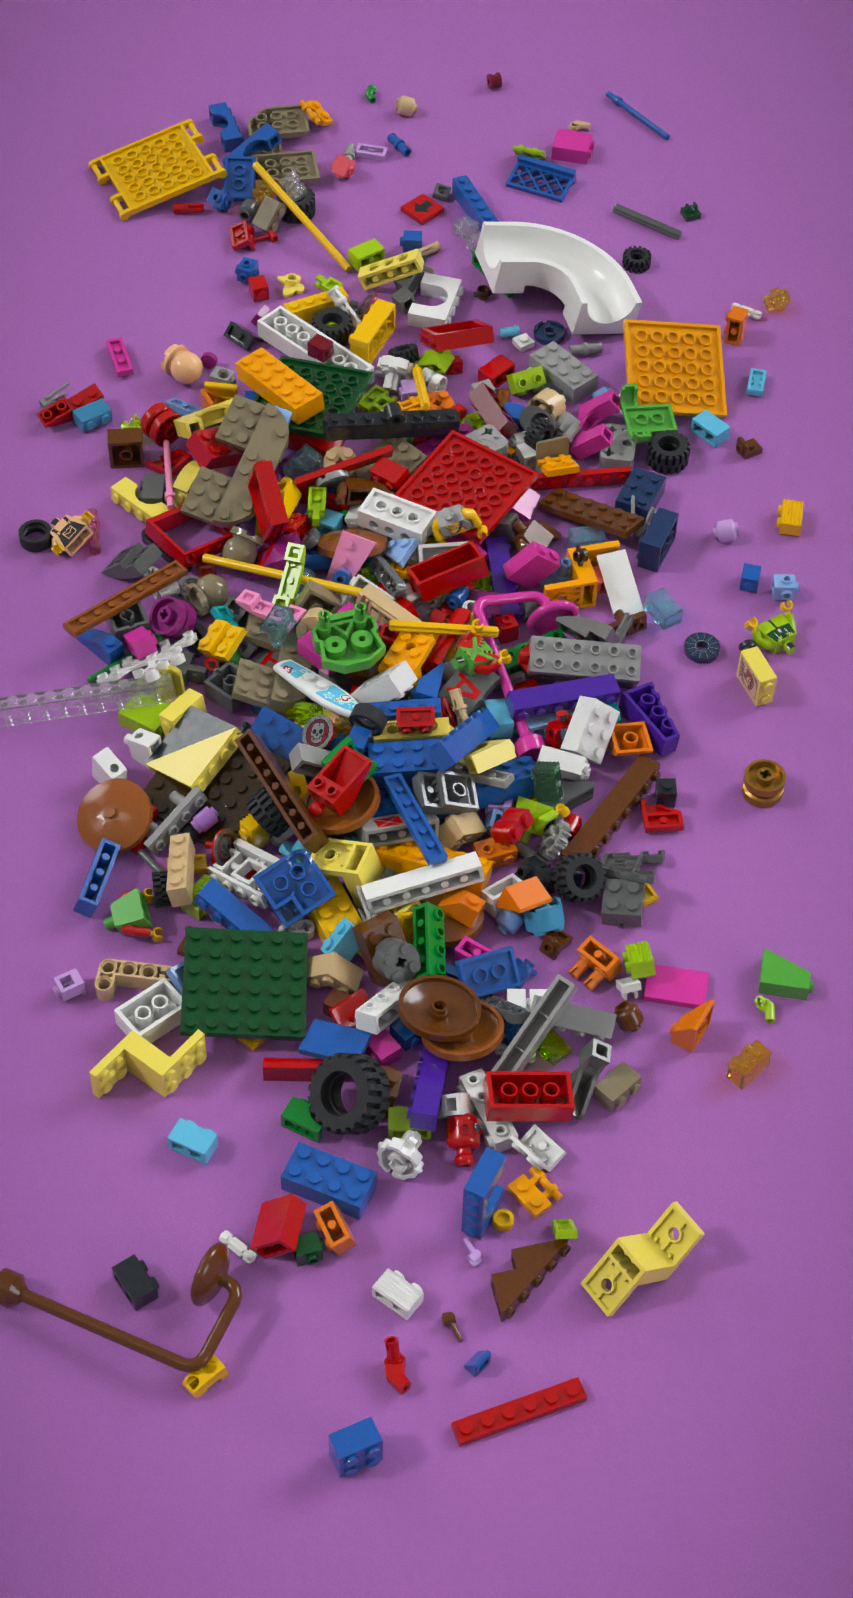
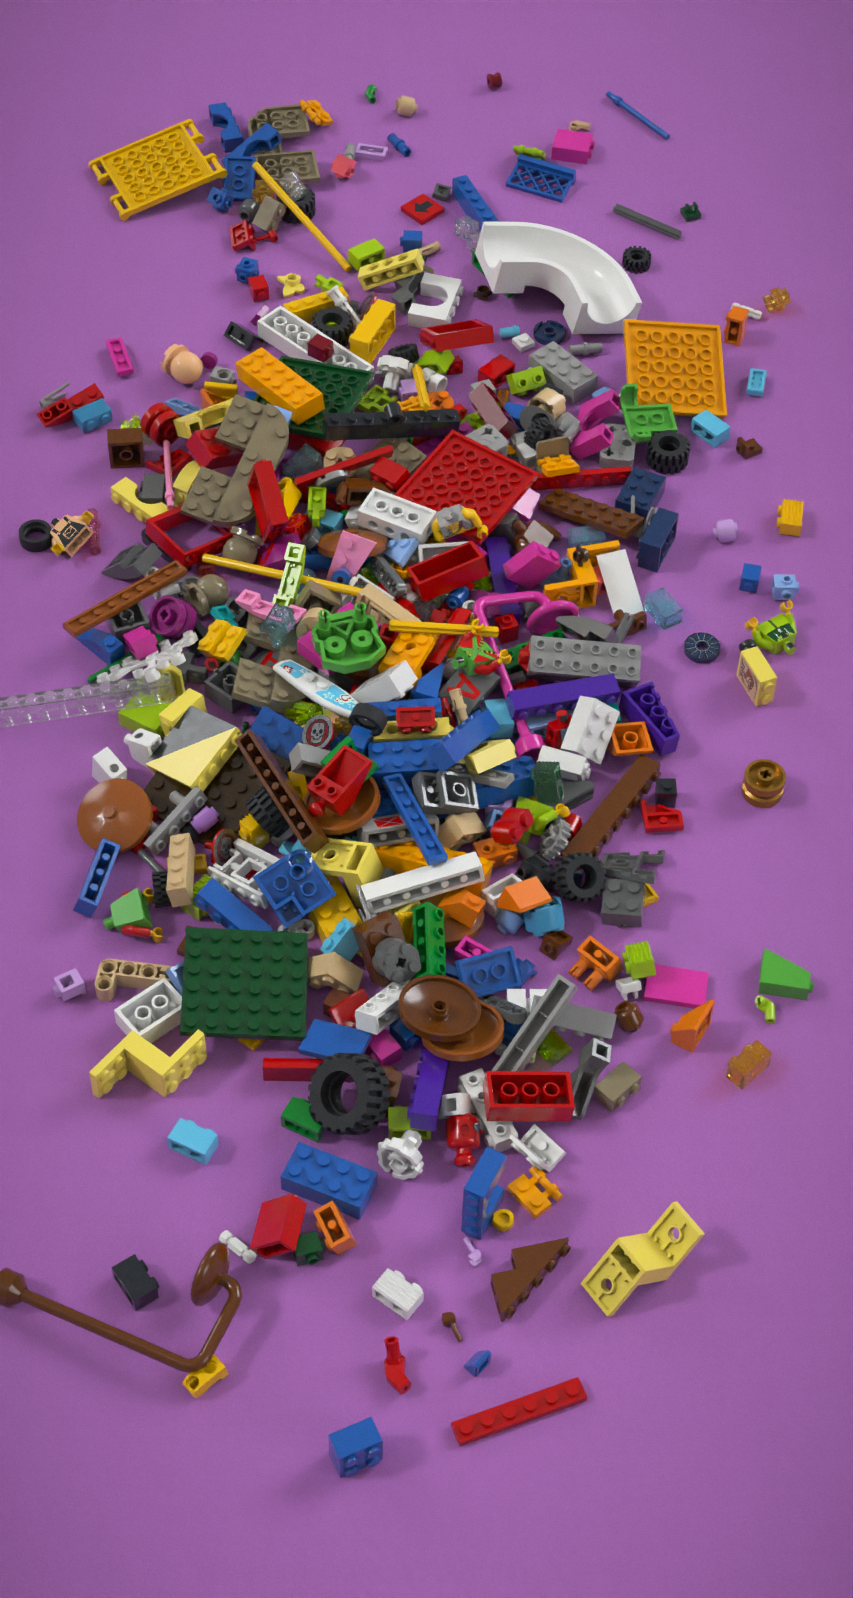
(188, 208): red axle -> none
(564, 1229): lime plate -> none

